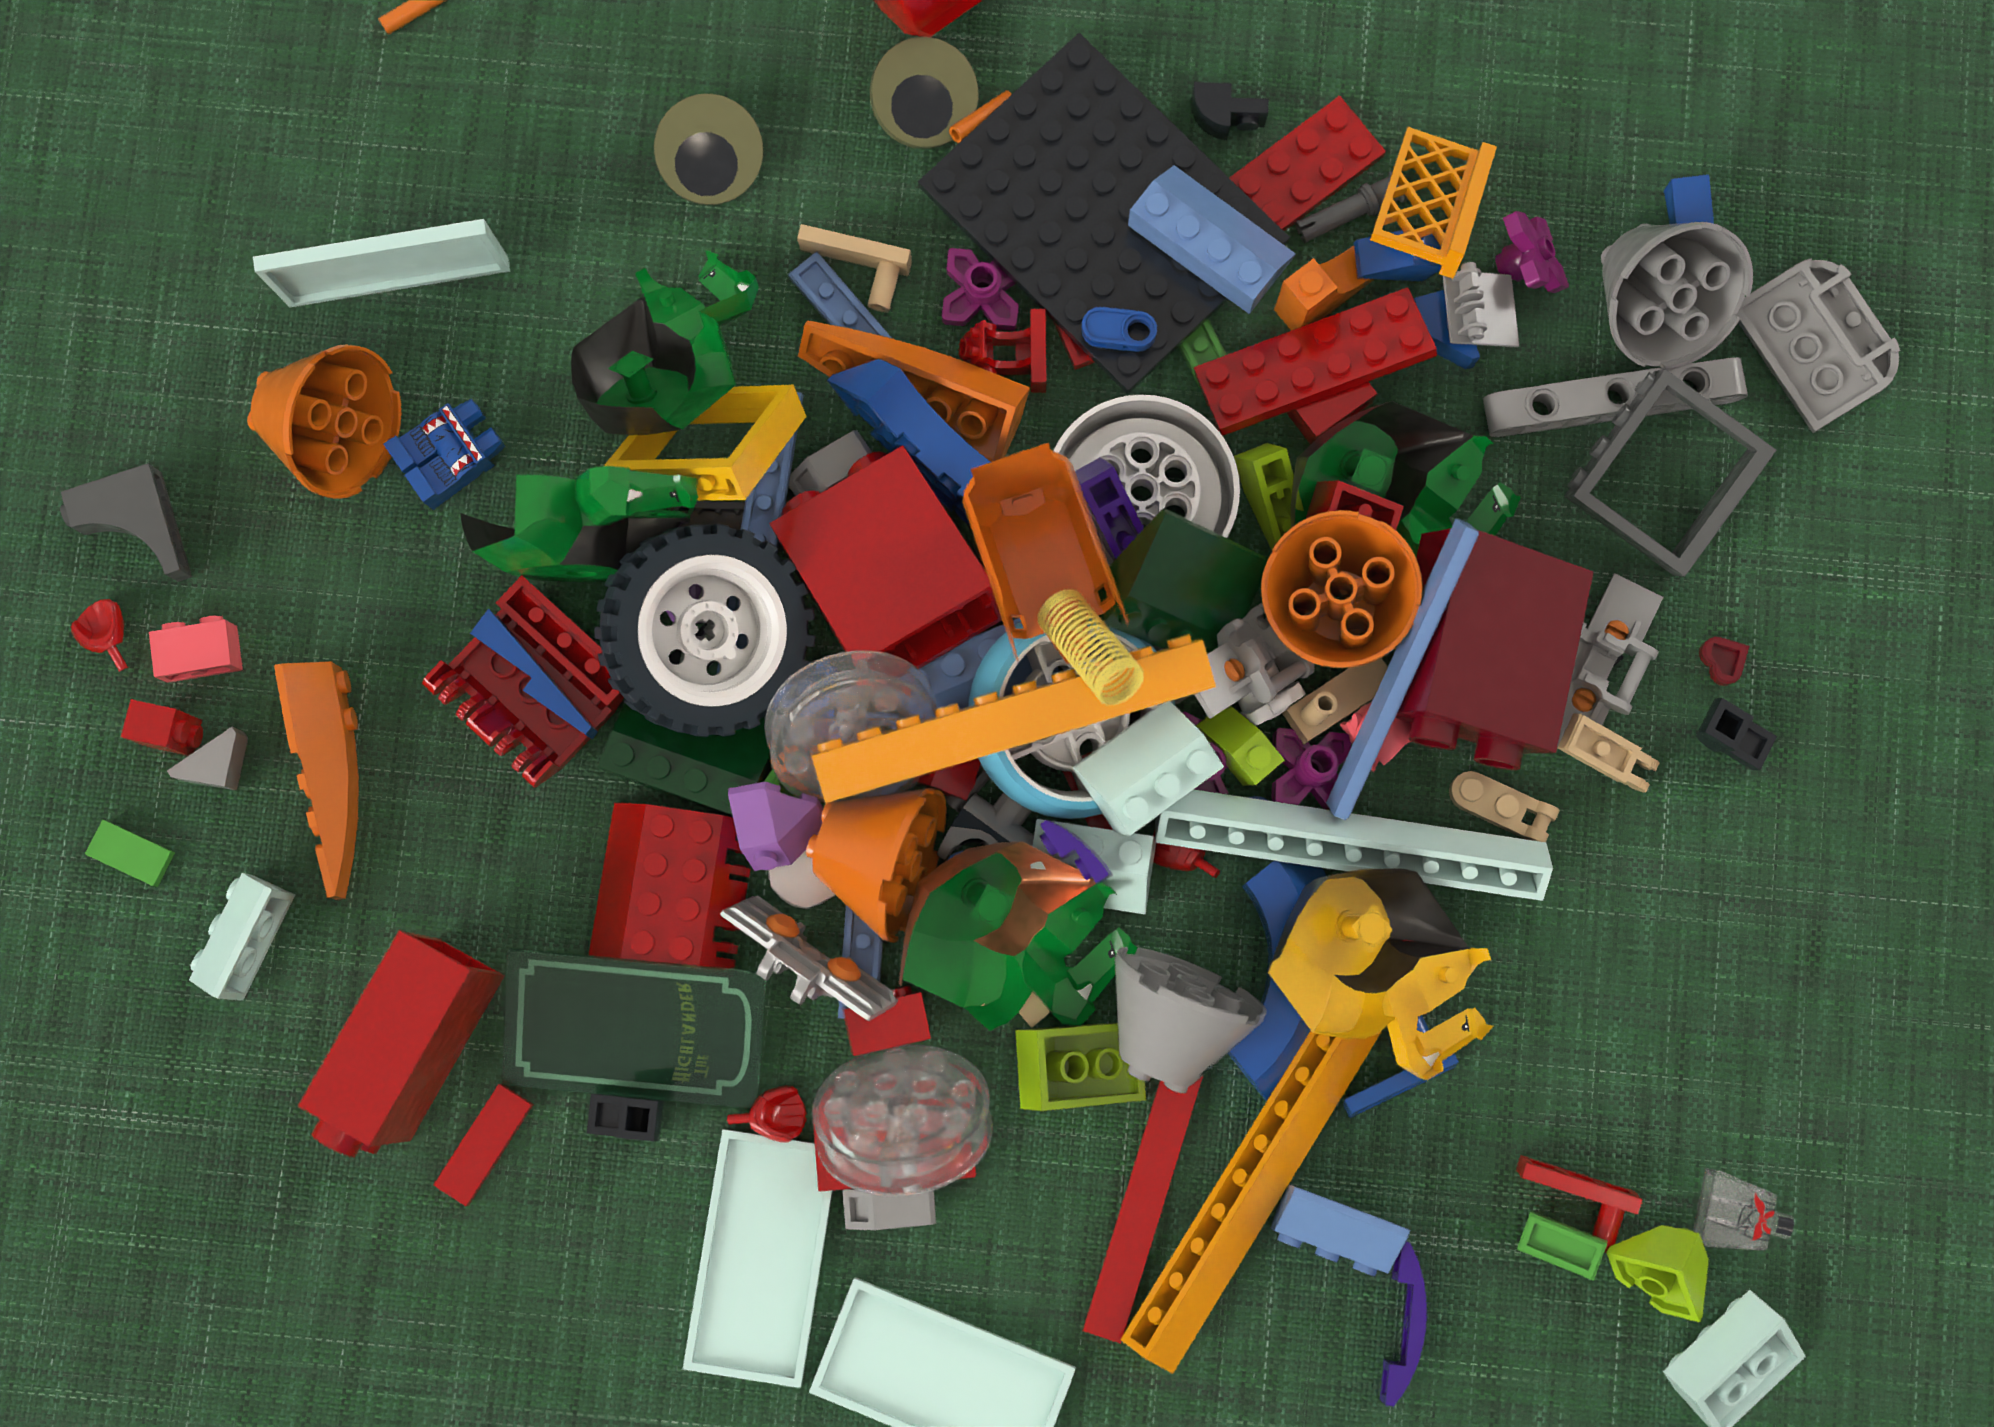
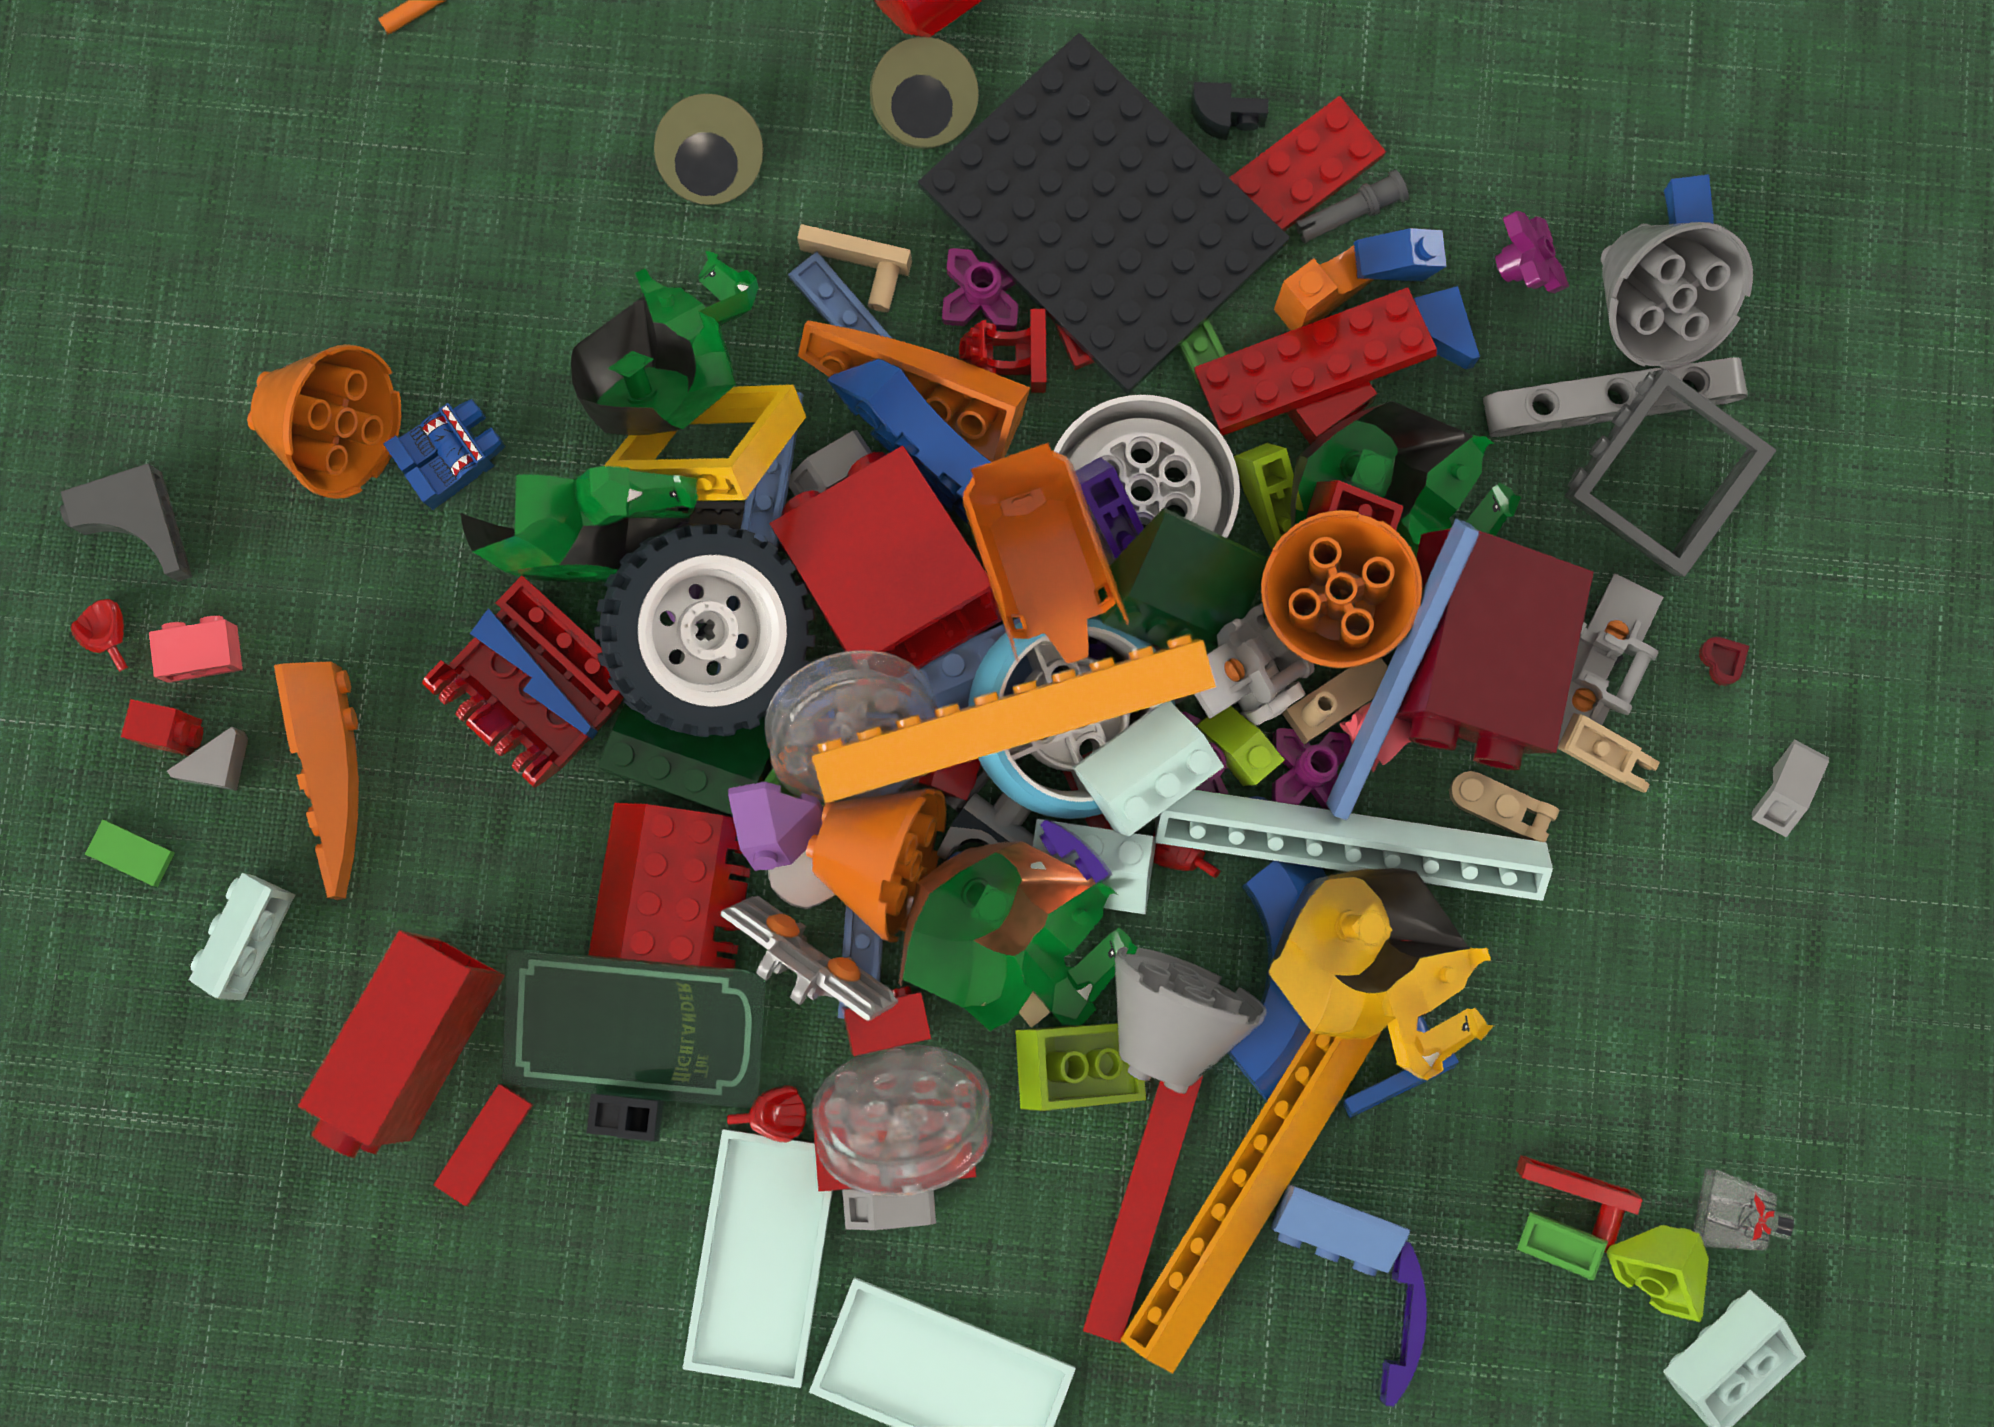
(383, 263): light aqua tile -> none
(969, 123): orange piece -> none
(1109, 329): blue piece -> none
(1113, 667): light yellow piece -> none
(1209, 238): medium blue slope -> none
(1460, 215): light orange fence -> none
(1480, 308): light grey hinge -> none
(1735, 734): black brick -> none
(1793, 788): none -> light grey slope
(1819, 340): light grey plate -> none

